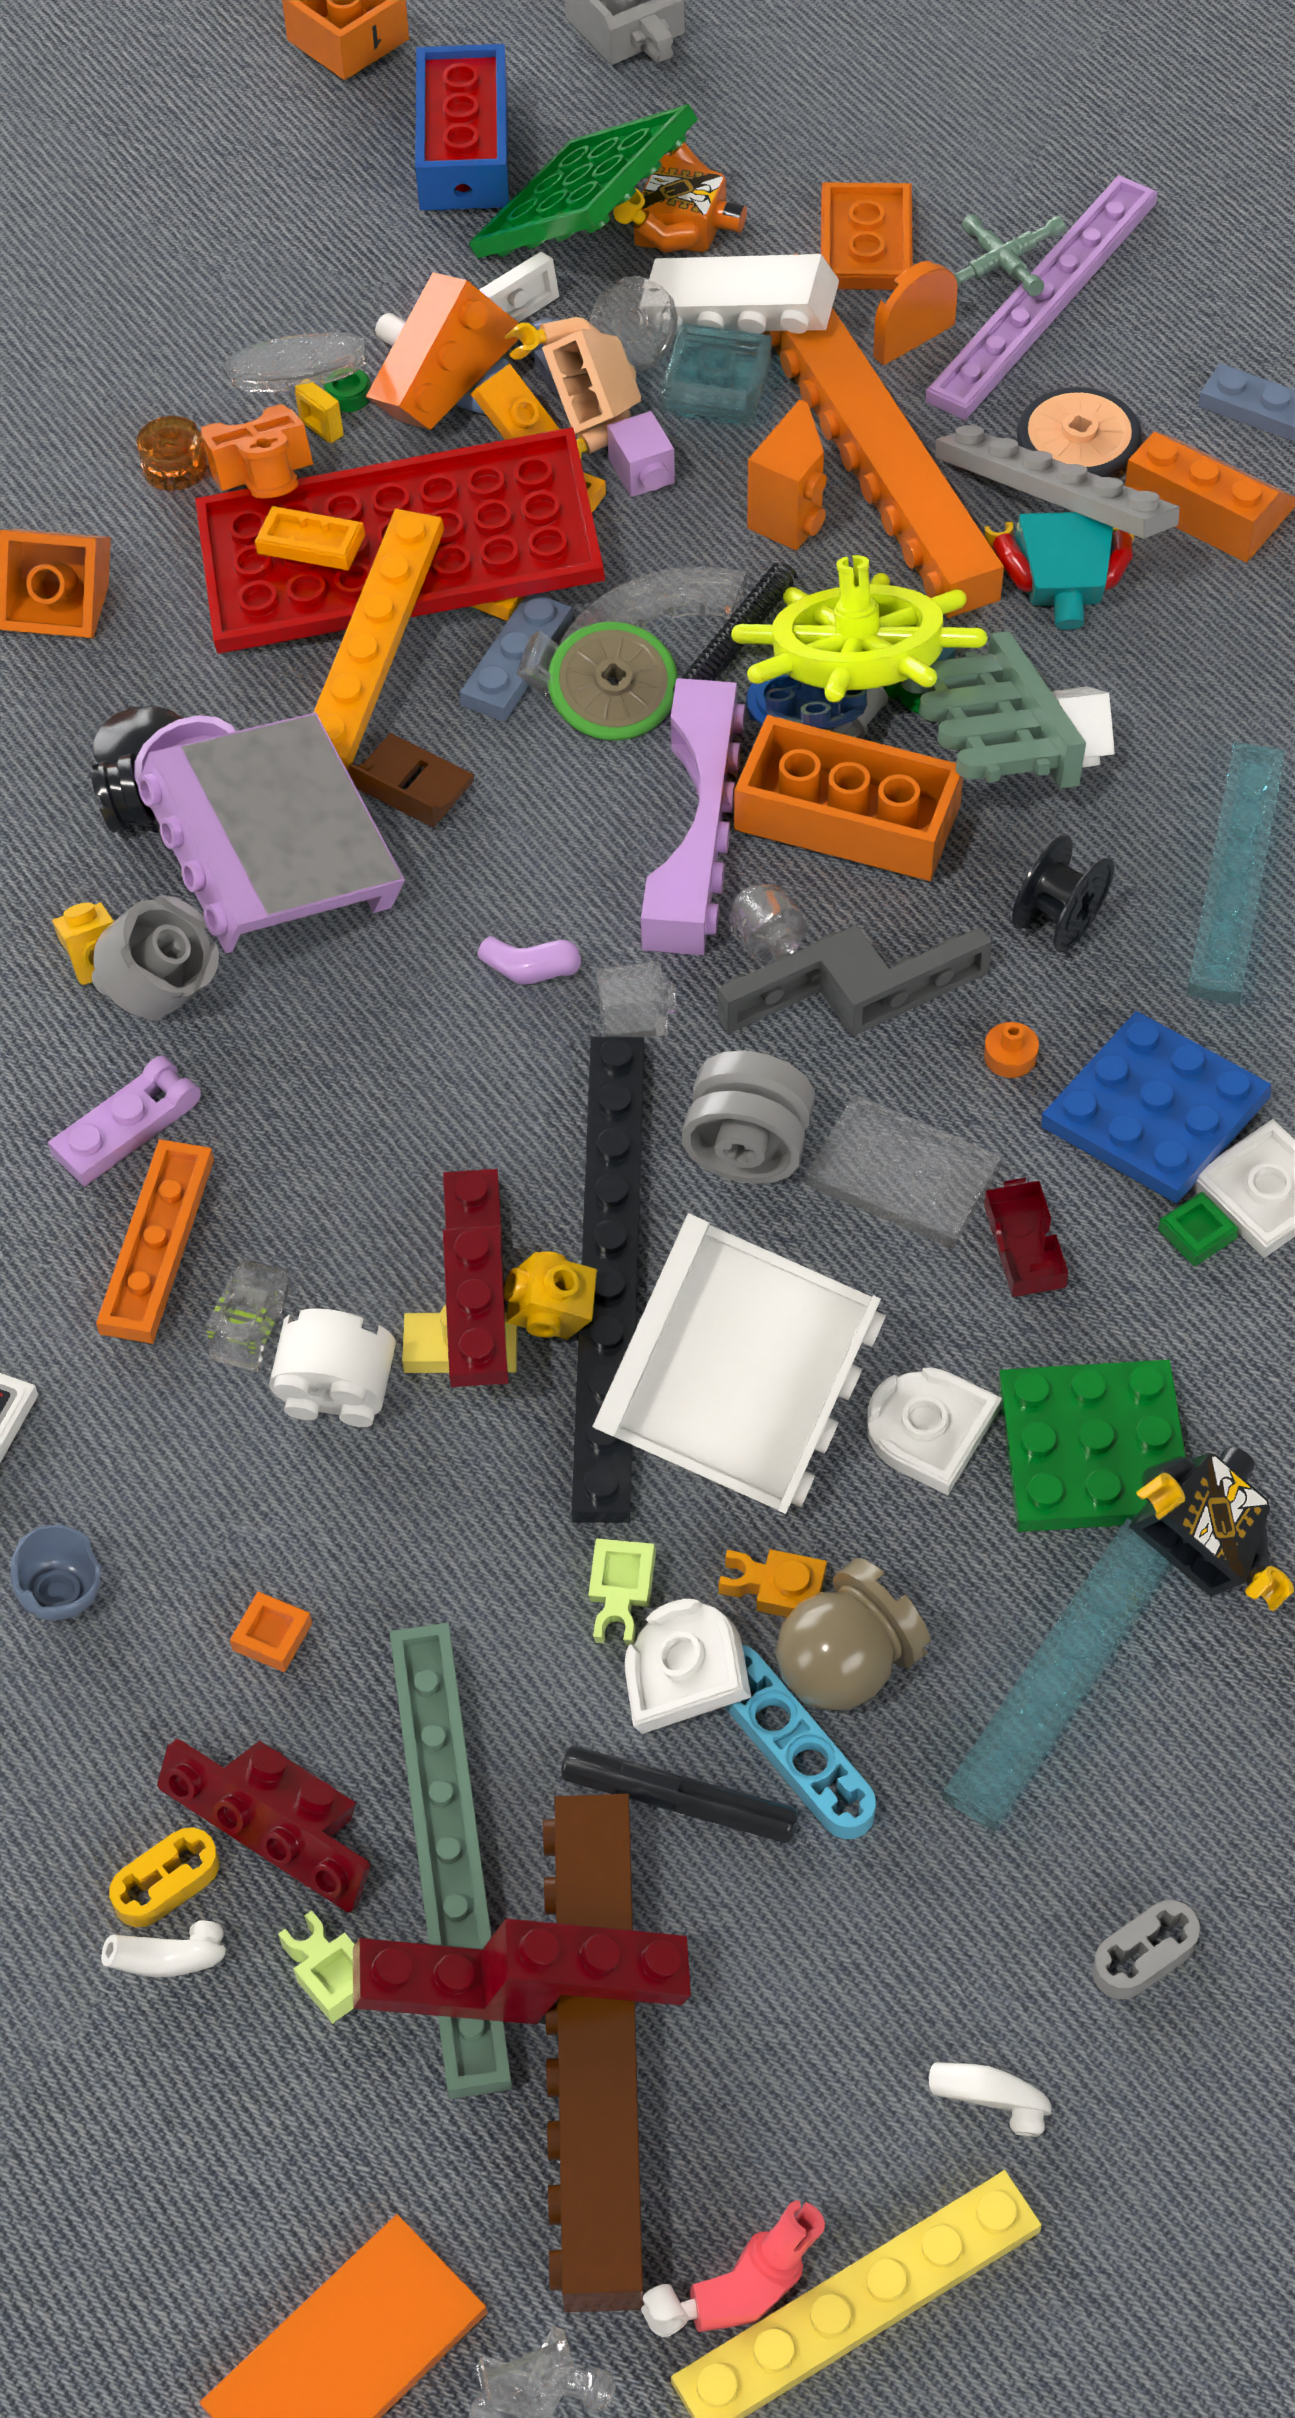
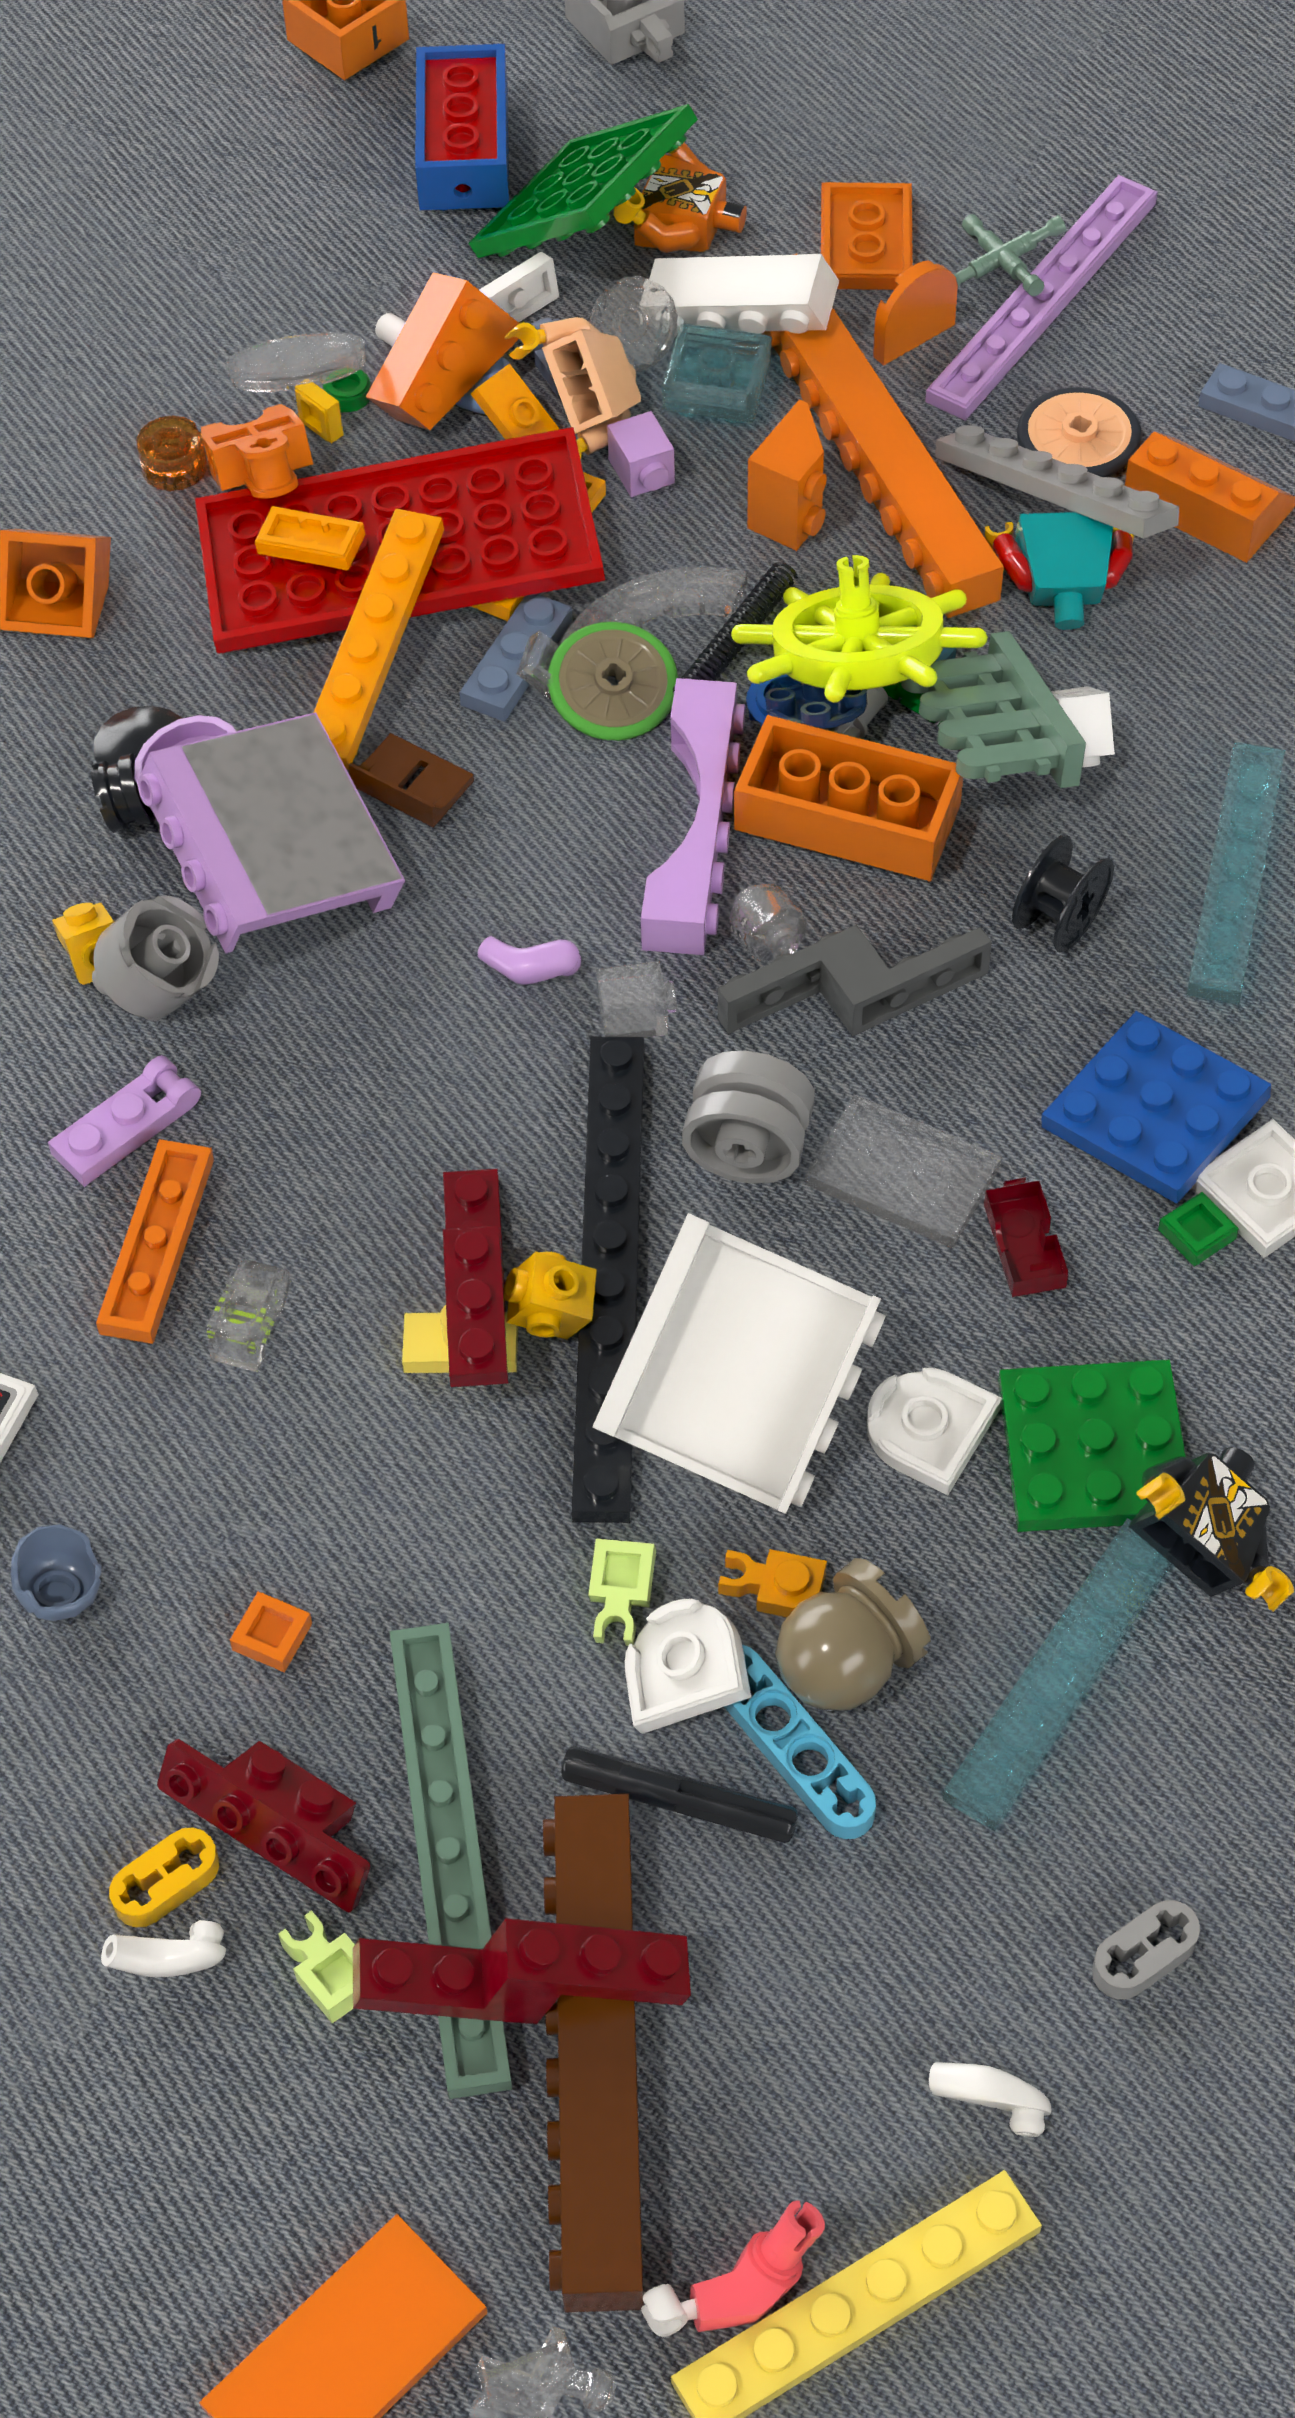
(332, 1366): white brick -> none
(1011, 1049): orange tile -> none

